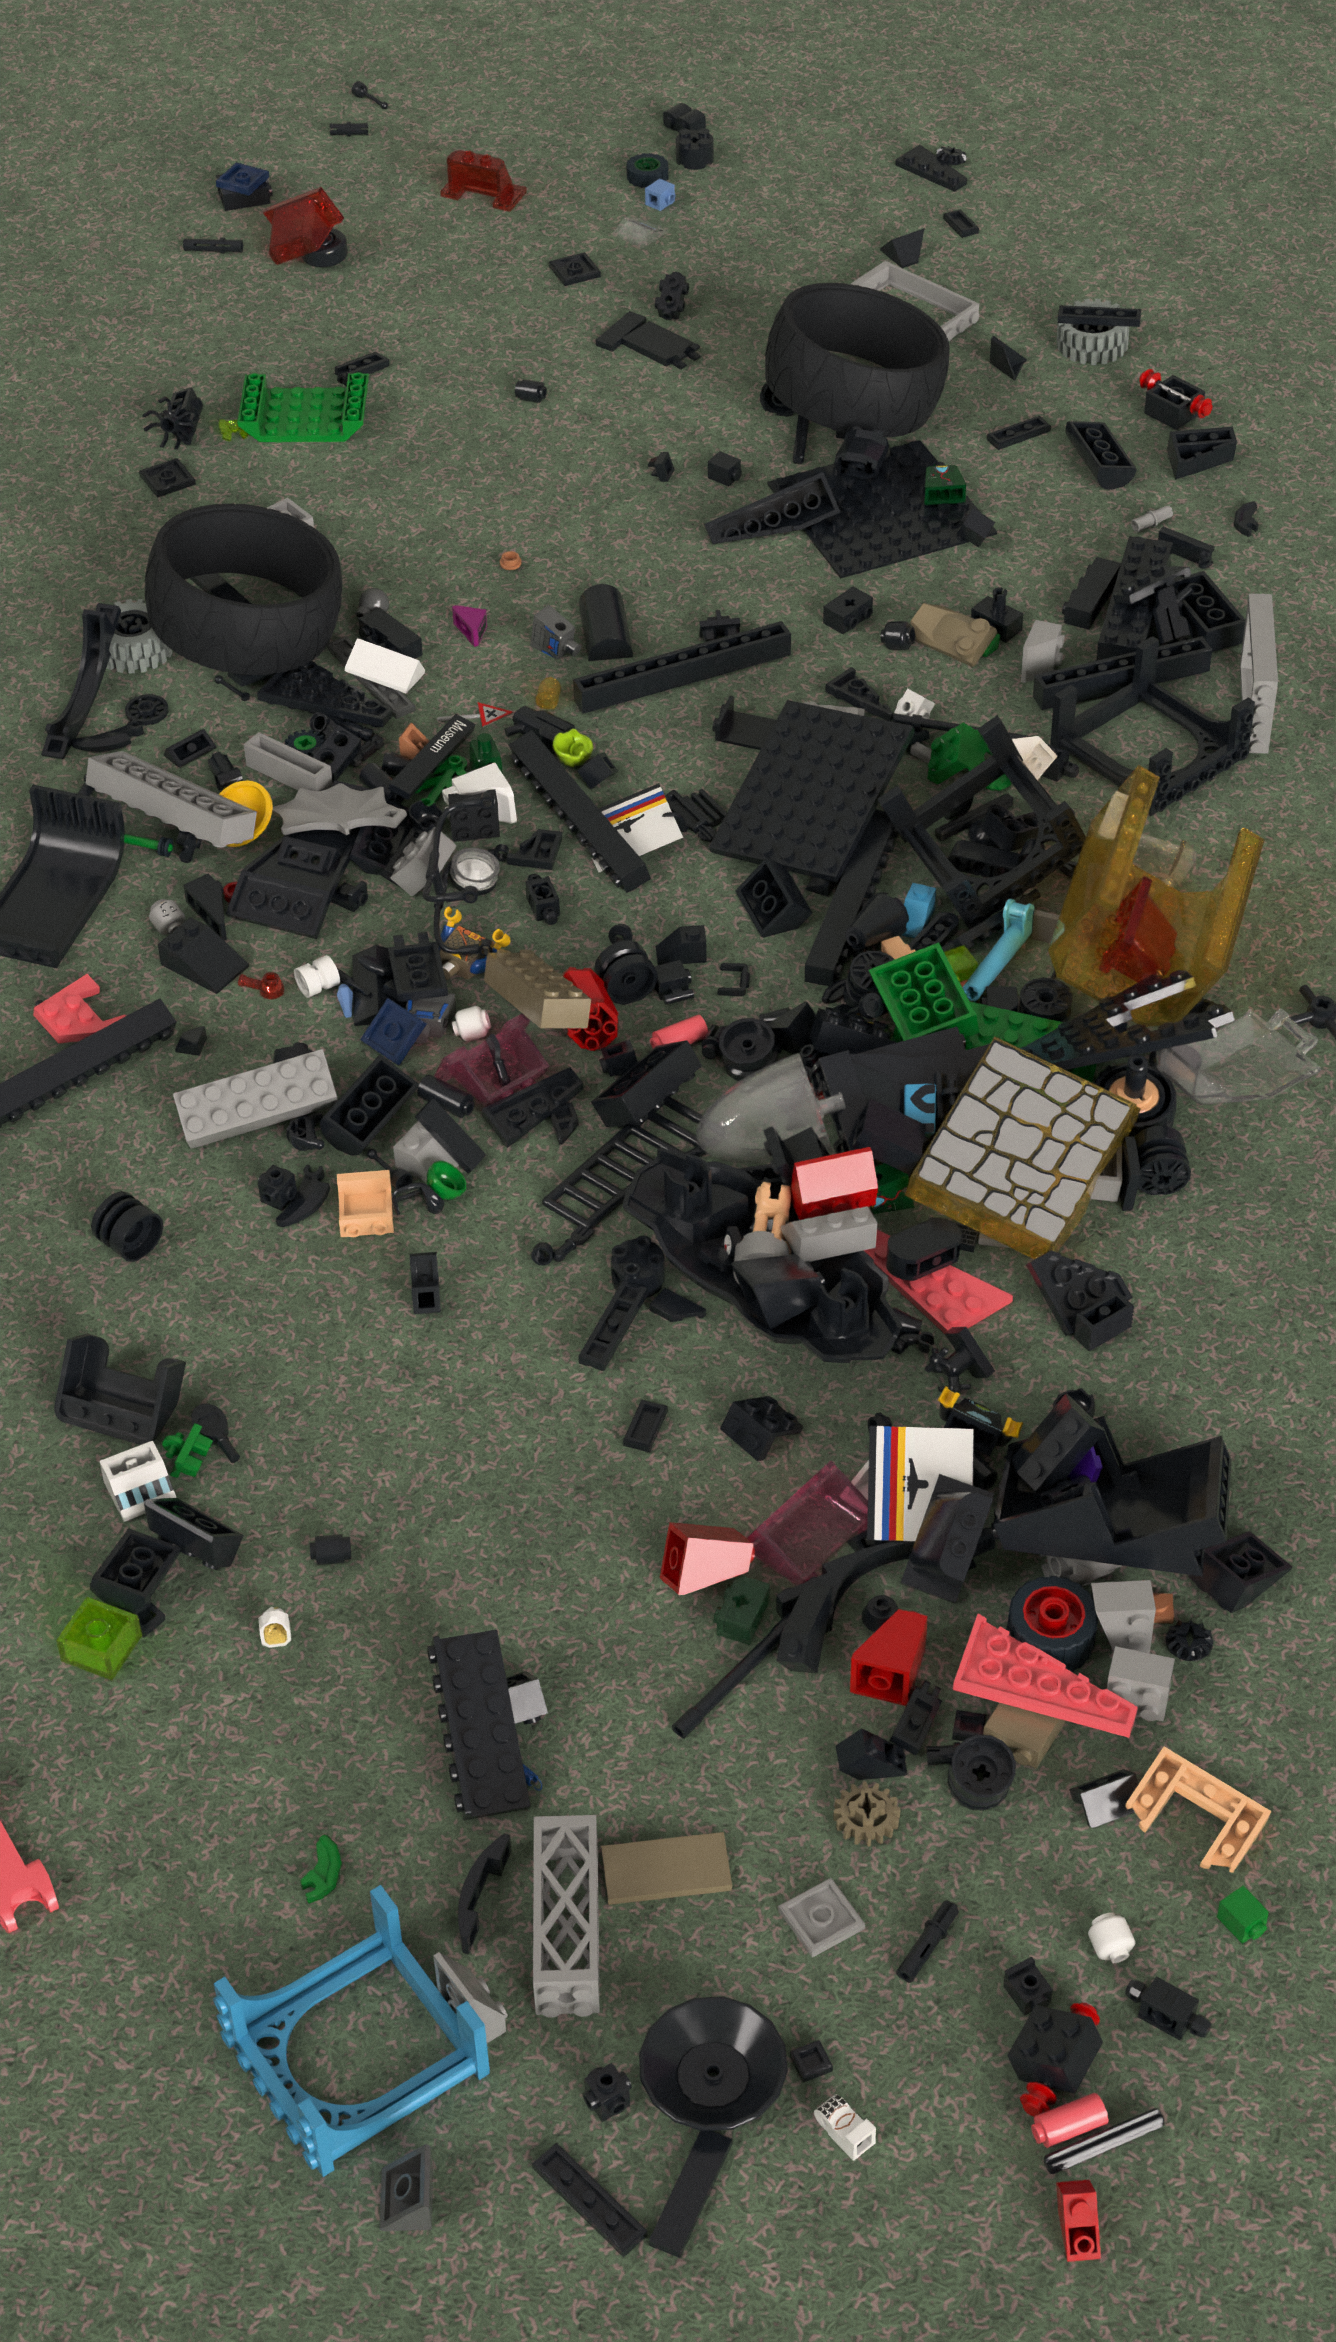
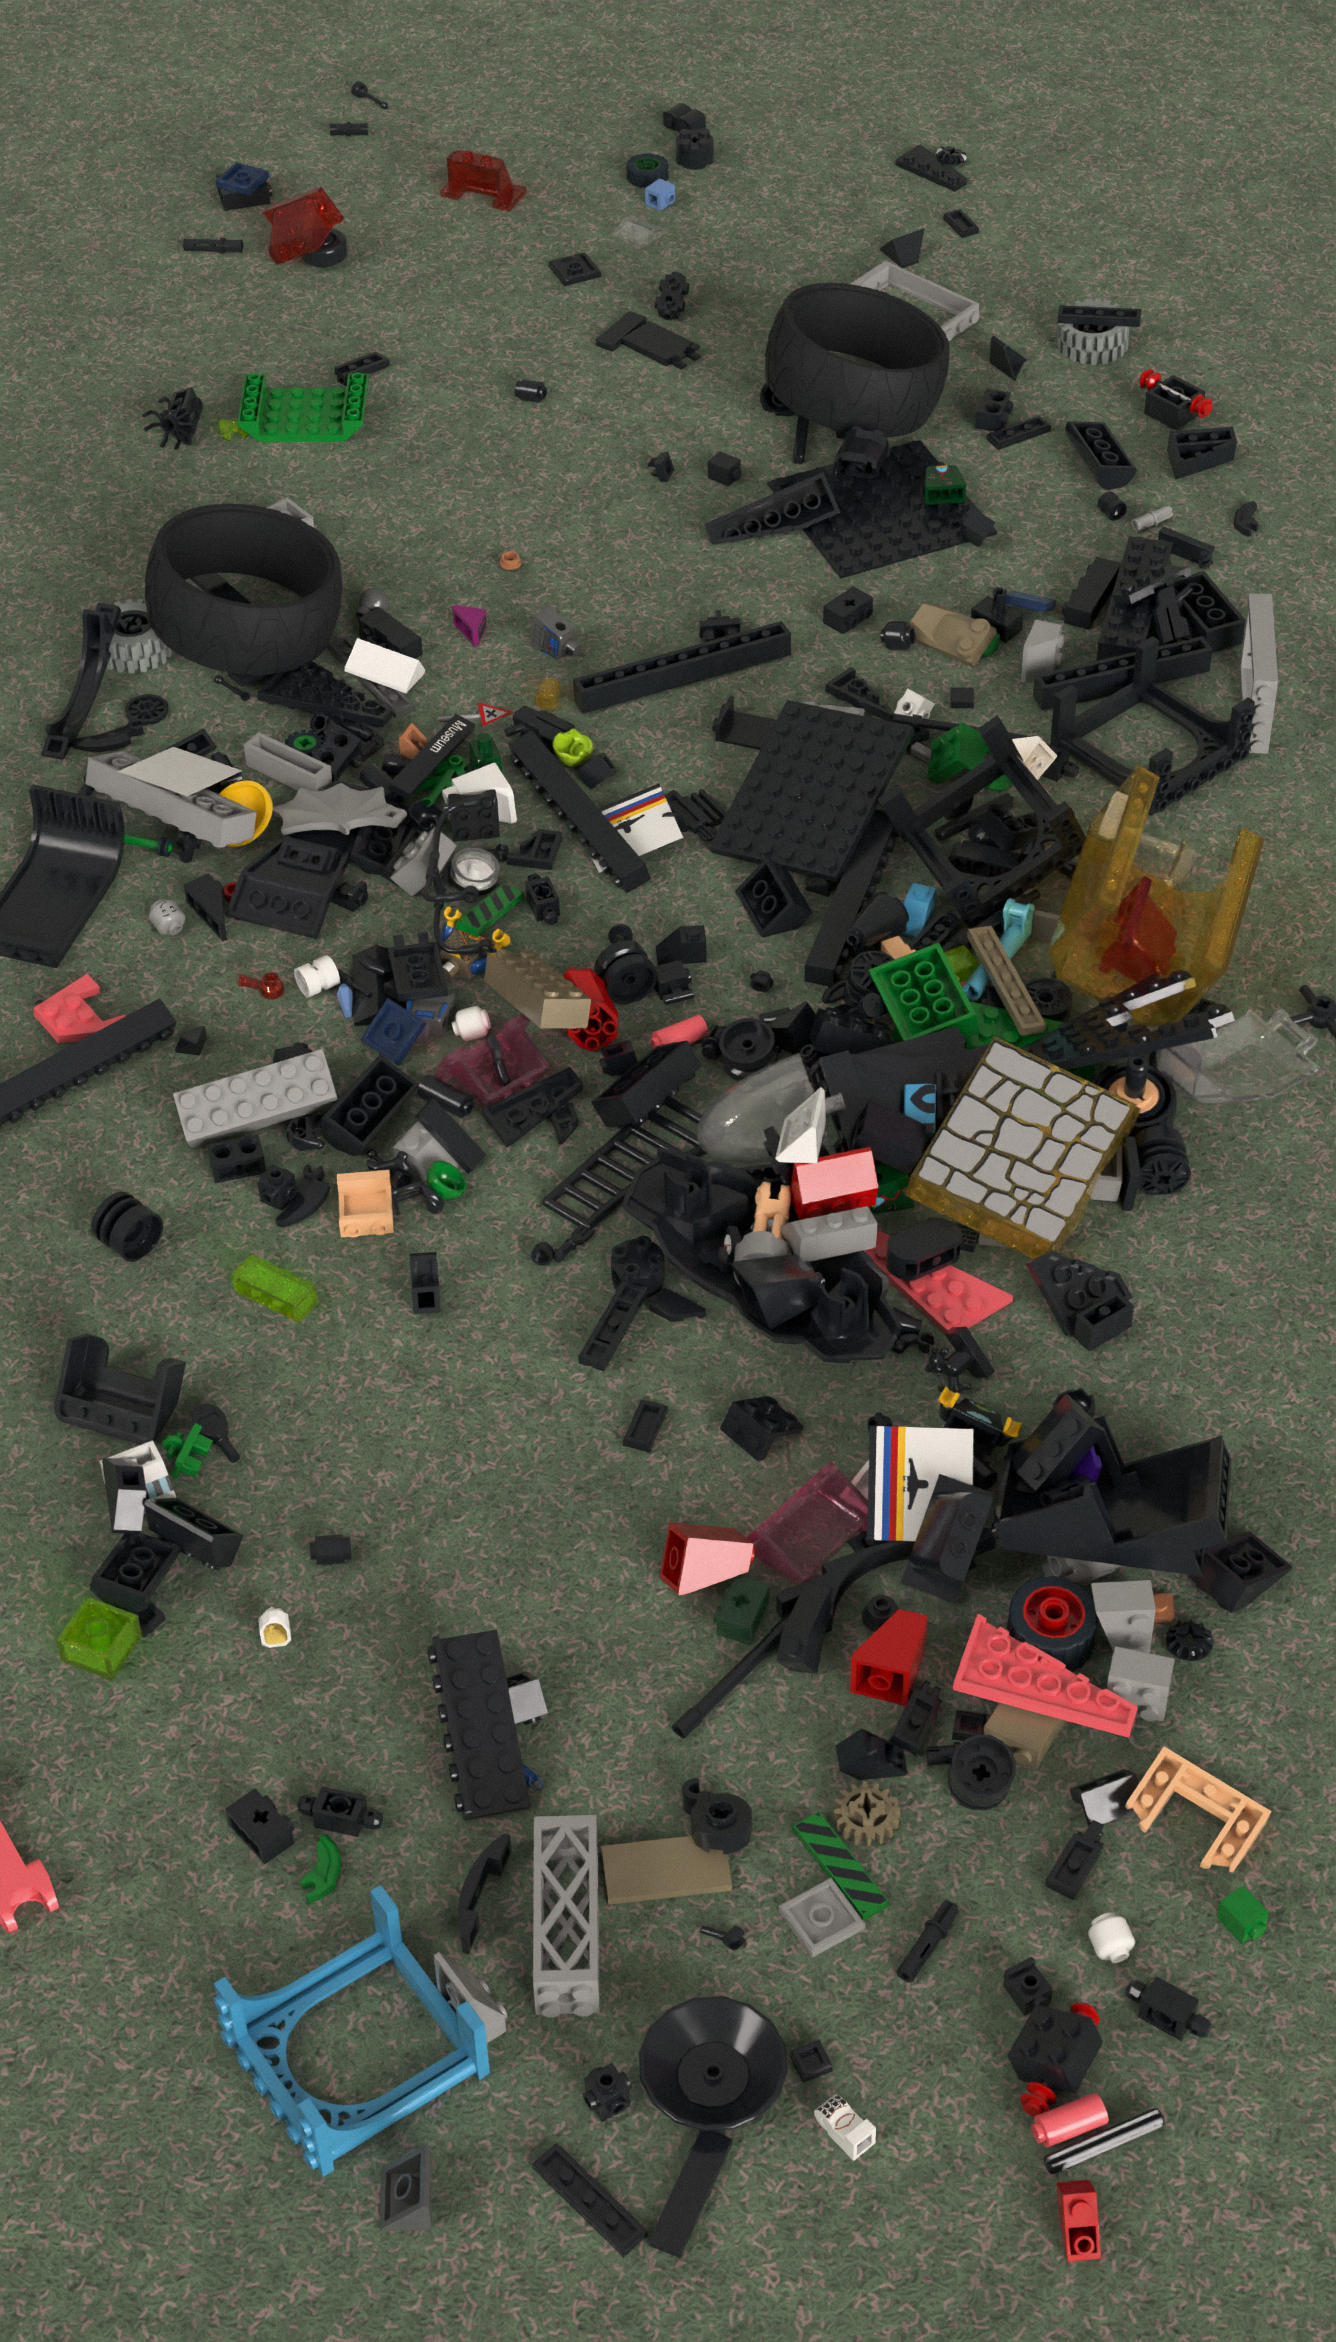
(125, 1494): none -> black slope
(167, 477): black tile -> none
(180, 771): none -> white sticker
(201, 956): black slope -> none
(236, 1158): none -> black brick
(260, 1825): none -> black brick
(275, 1288): none -> clear neon green brick
(333, 1801): none -> black piece
(399, 1162): none -> black piece
(490, 910): none -> green tile
(604, 623): black brick -> none
(717, 1819): none -> black piece
(732, 1939): none -> black hand
(744, 979): black piece -> none
(761, 981): none -> black plate
(803, 1131): none -> white slope
(840, 1865): none -> green tile
(962, 697): none -> black tile
(993, 410): none -> black brick
(1006, 980): none -> dark tan plate
(1030, 601): none -> dark blue tile
(1076, 1861): none -> black hinge
(1112, 506): none -> black wheel

